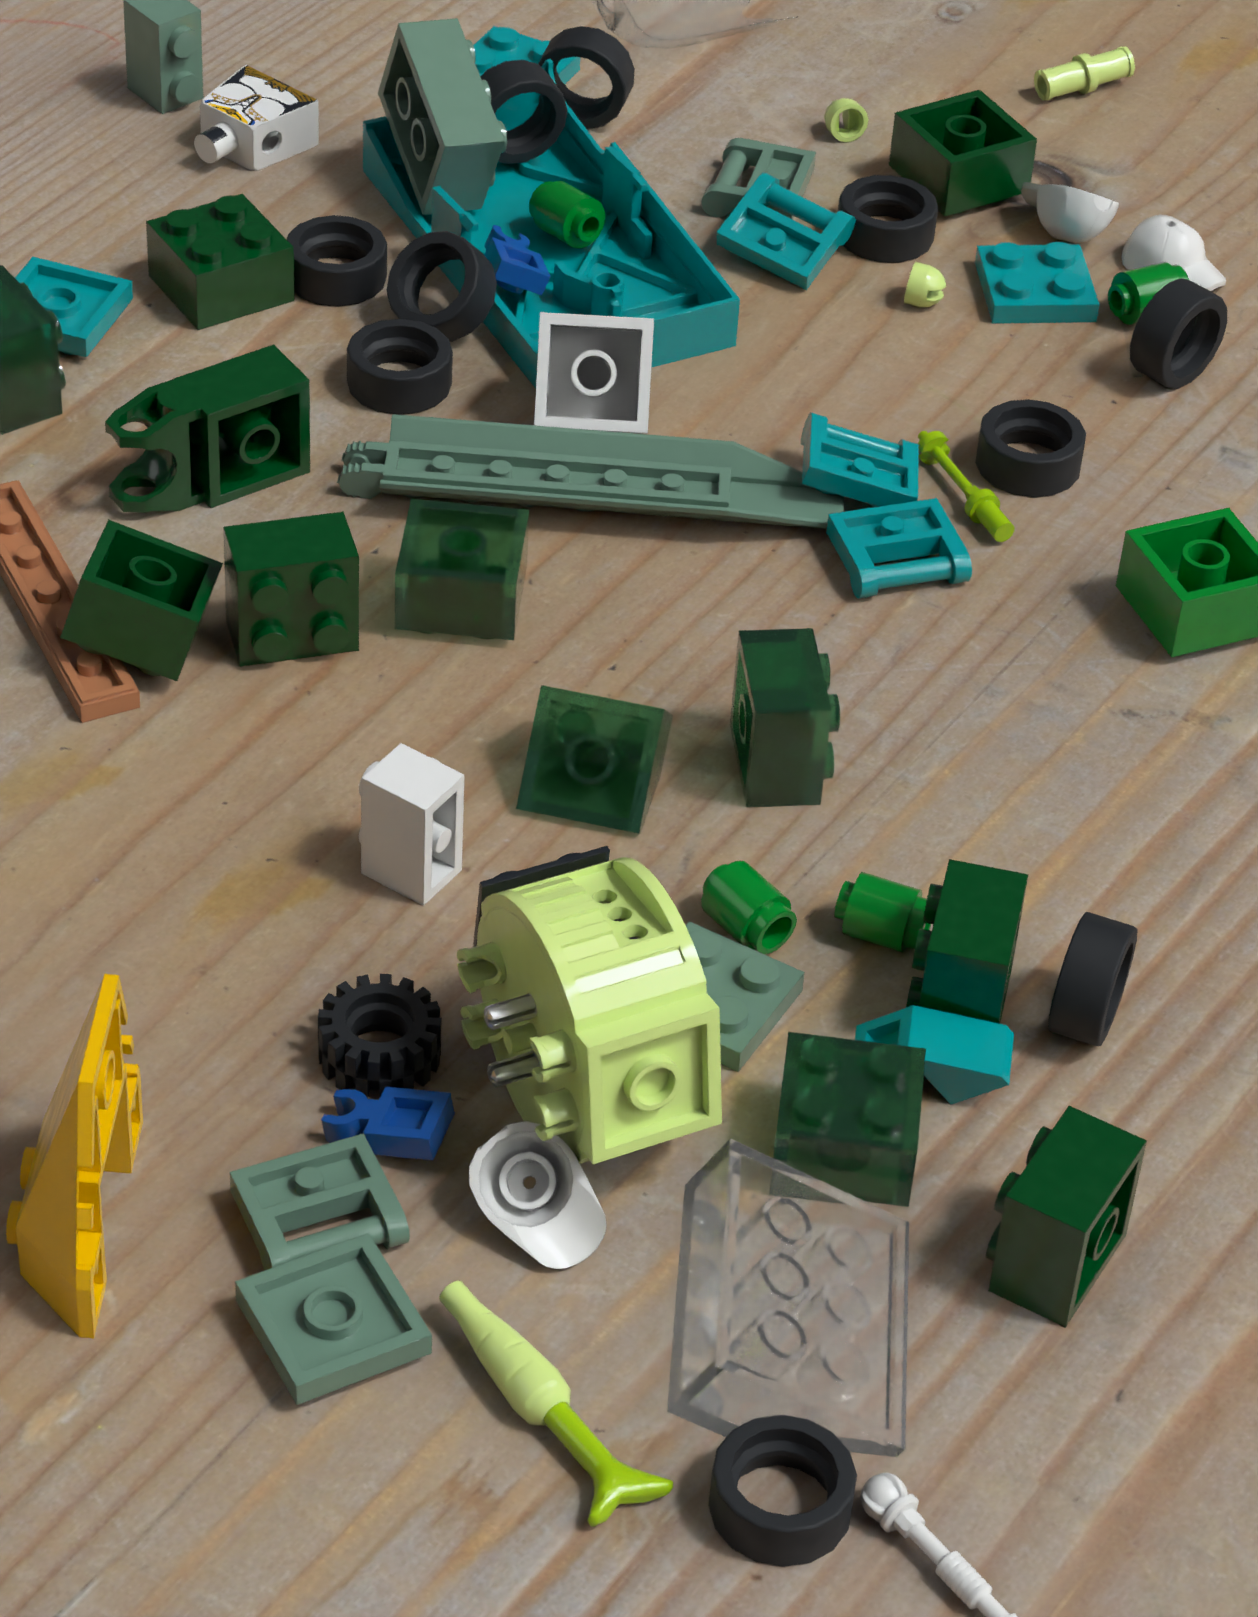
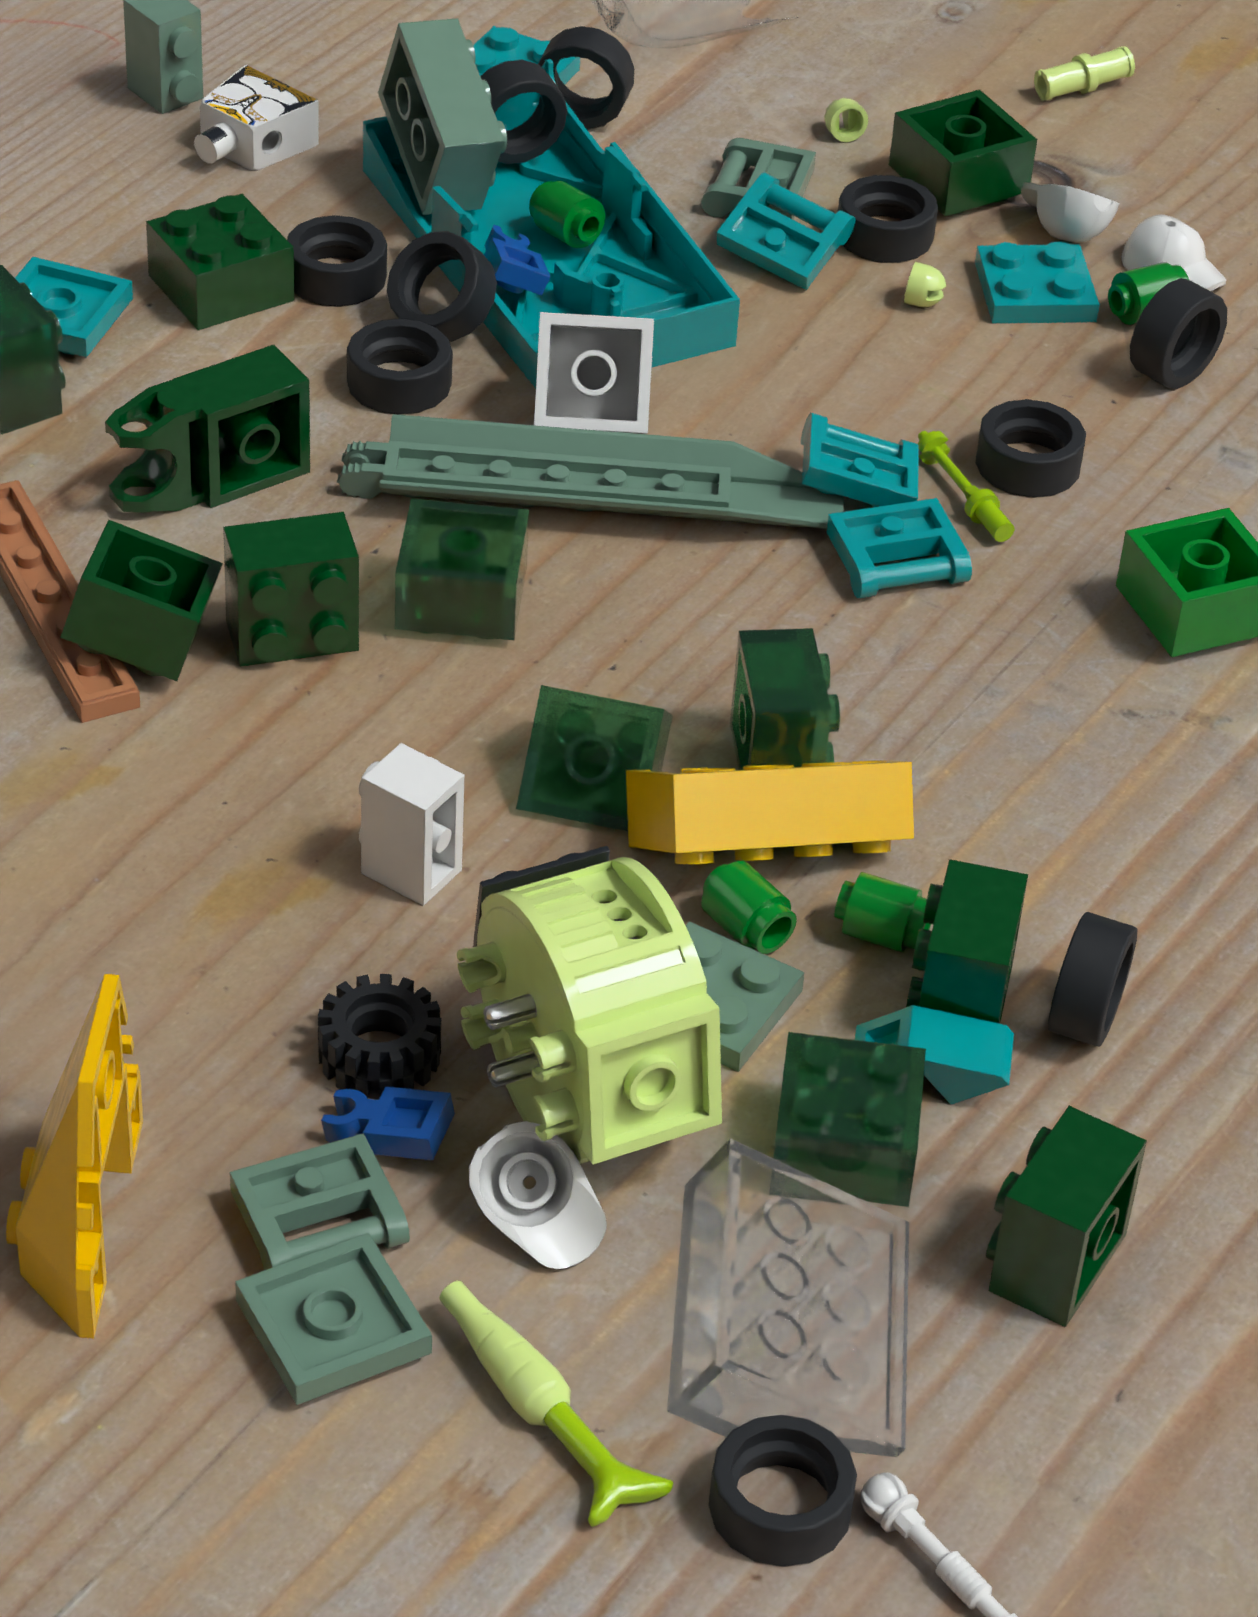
(770, 808): none -> yellow wedge

